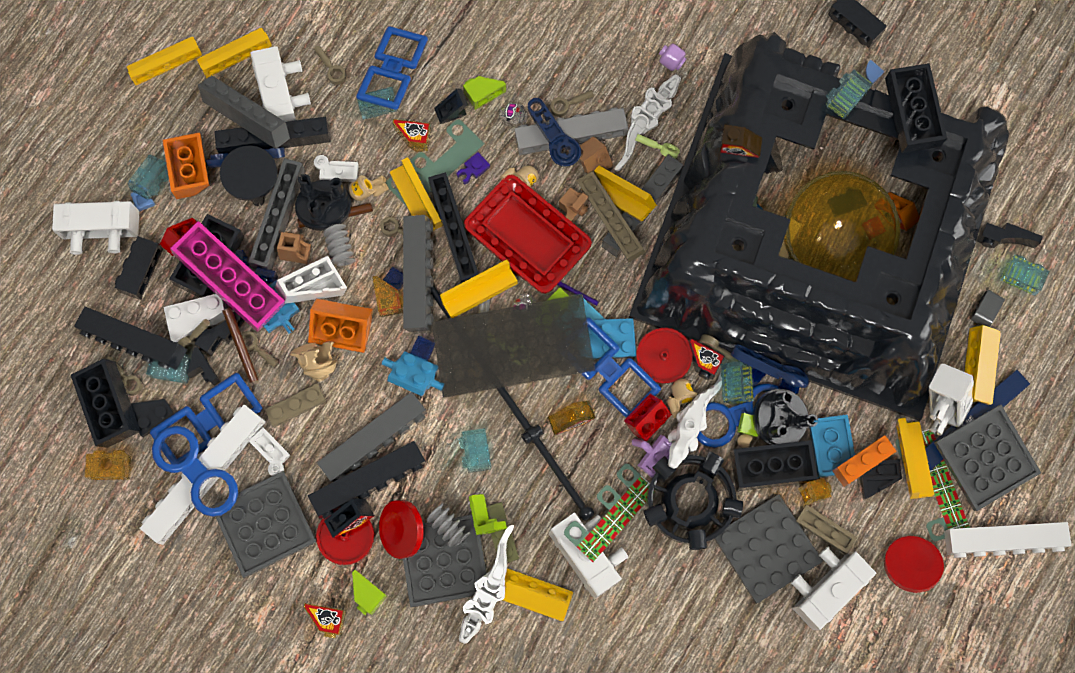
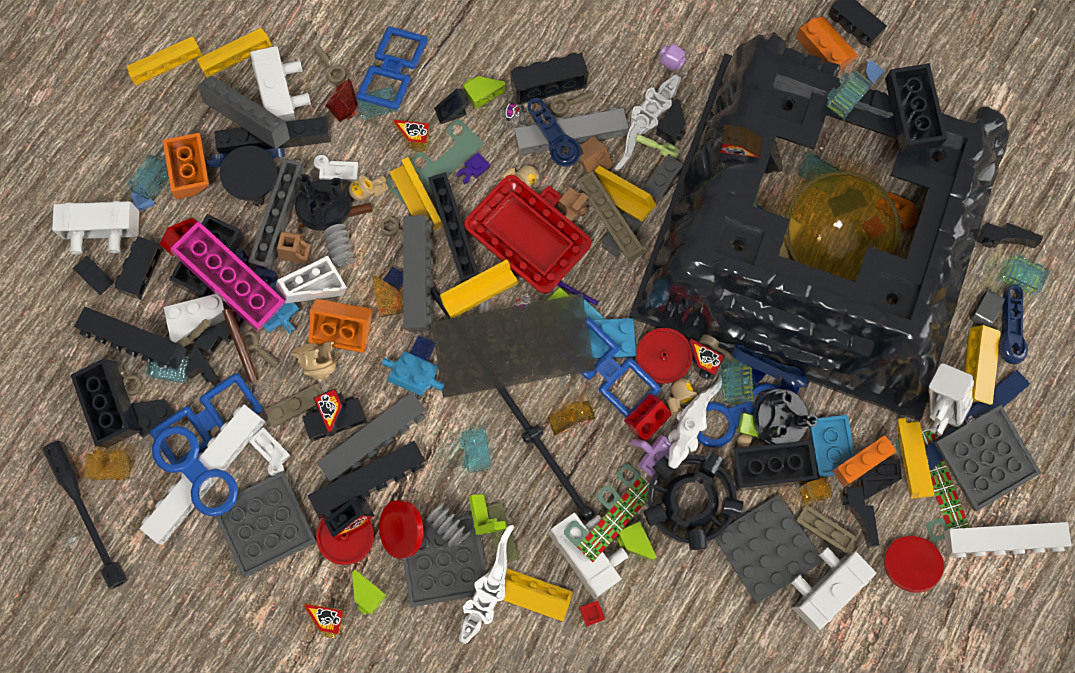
(66, 476): none -> black bar
(93, 275): none -> black slope
(331, 409): none -> slope
(343, 101): none -> clear red slope
(352, 417): none -> black brick
(549, 78): none -> black brick
(551, 196): none -> red plate
(592, 613): none -> red plate
(636, 542): none -> lime slope
(672, 125): none -> black slope
(815, 167): none -> clear light blue brick
(825, 42): none -> orange slope
(854, 501): none -> black slope
(1013, 327): none -> dark blue beam

